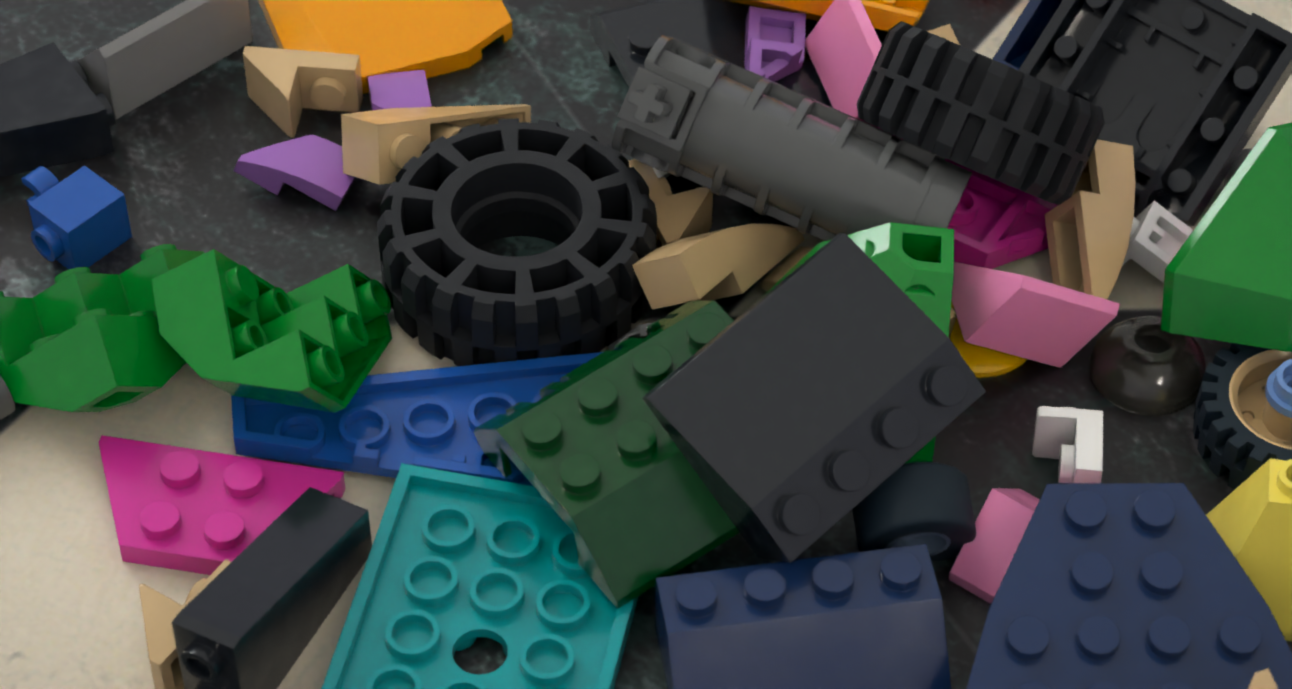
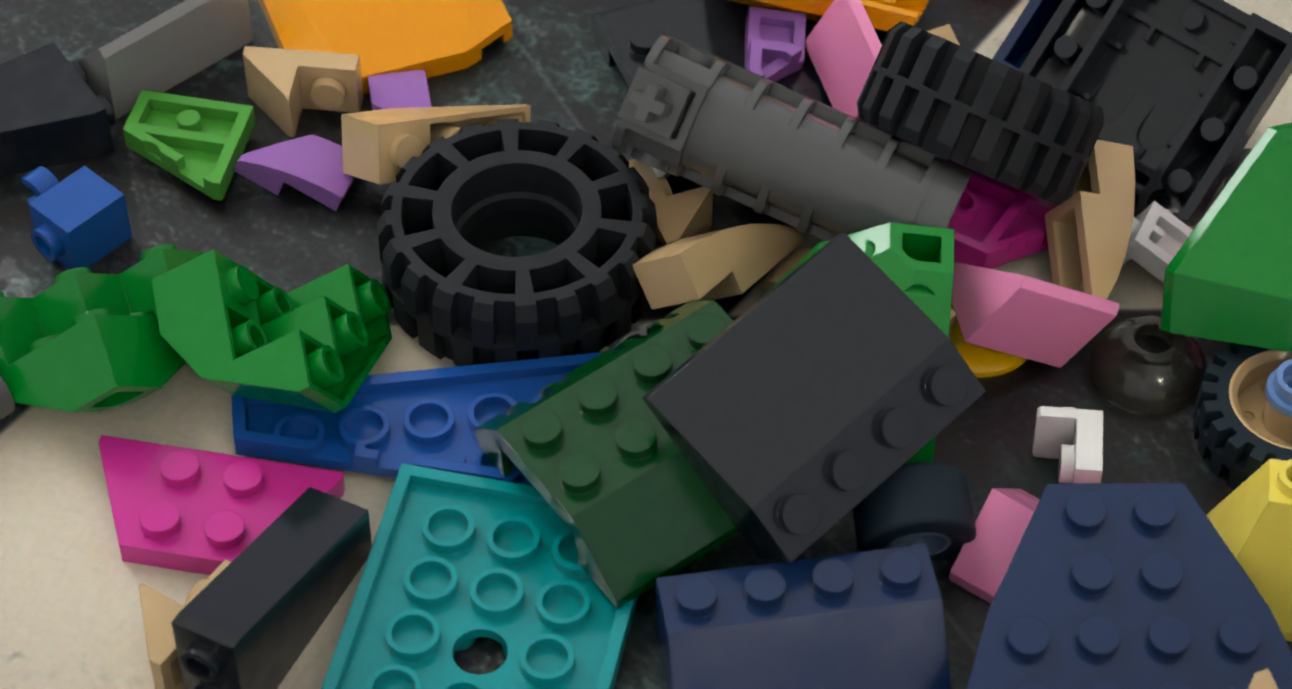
(190, 137): none -> bright green wing

